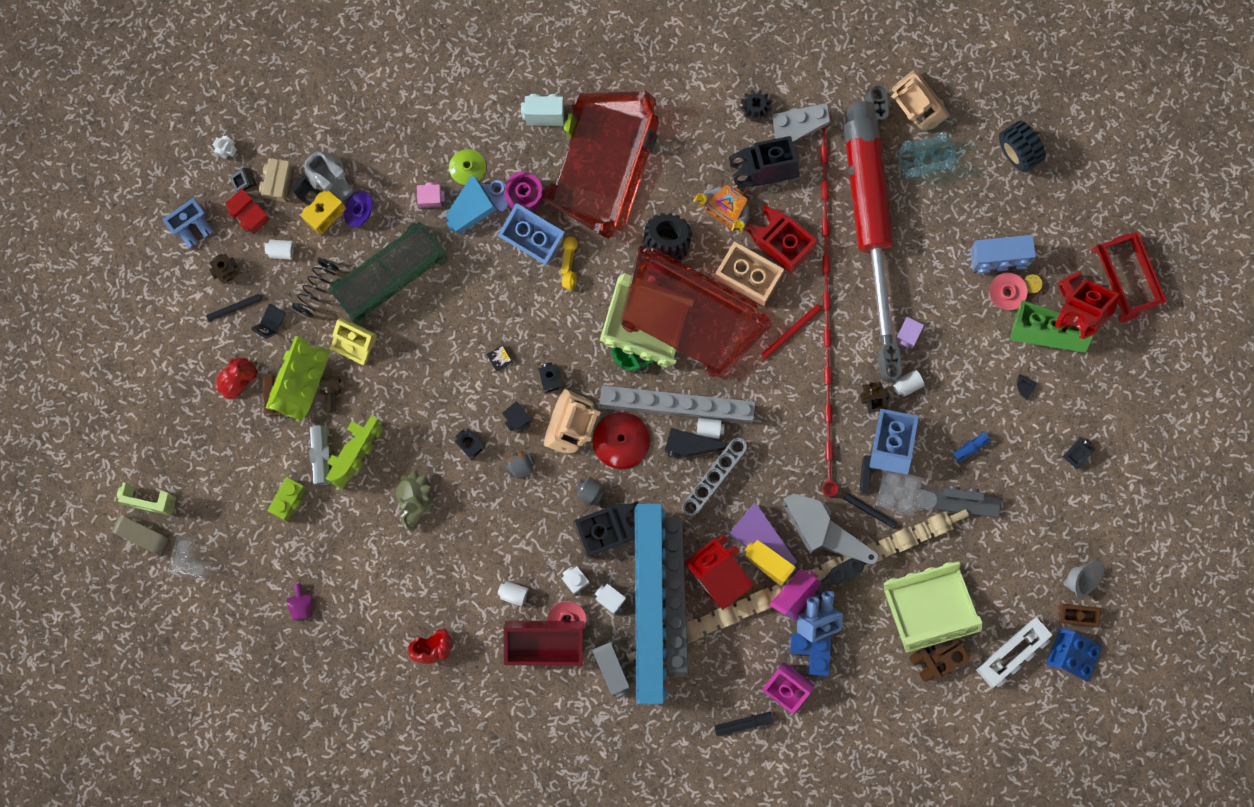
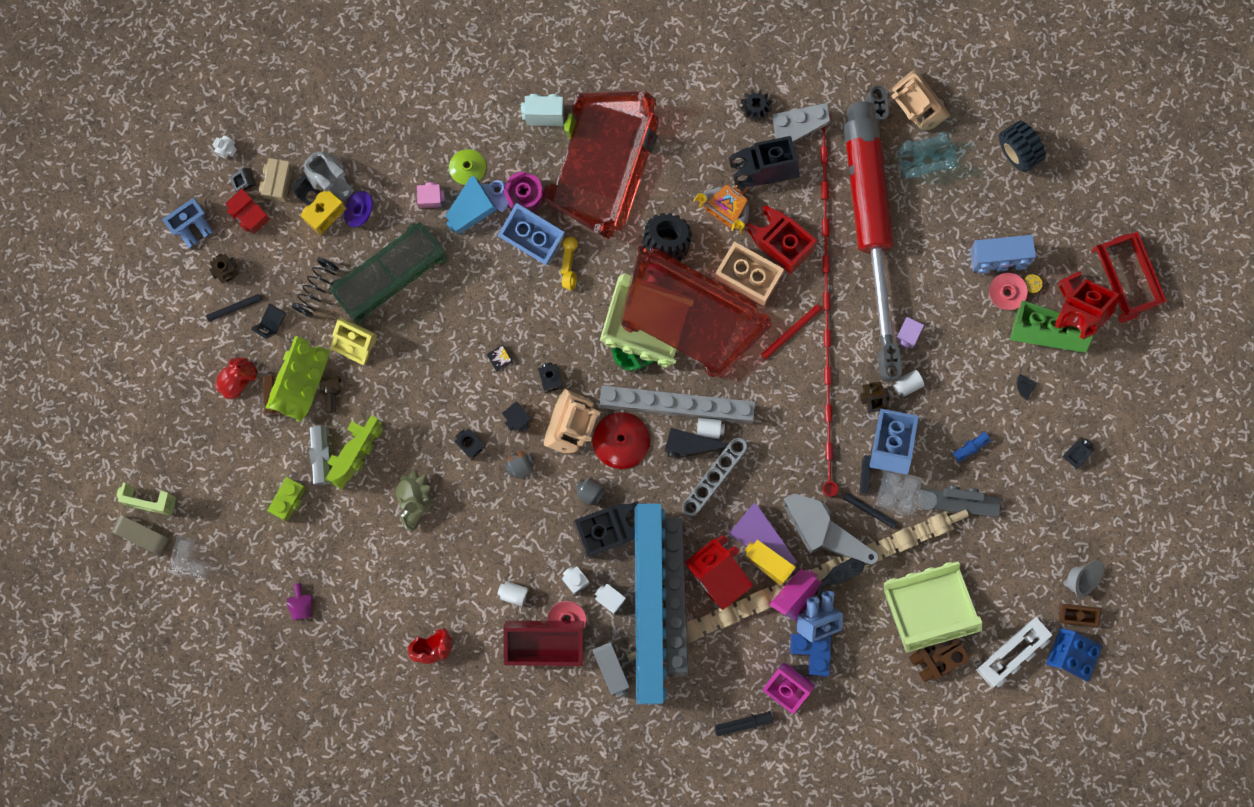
(280, 249): white brick -> none

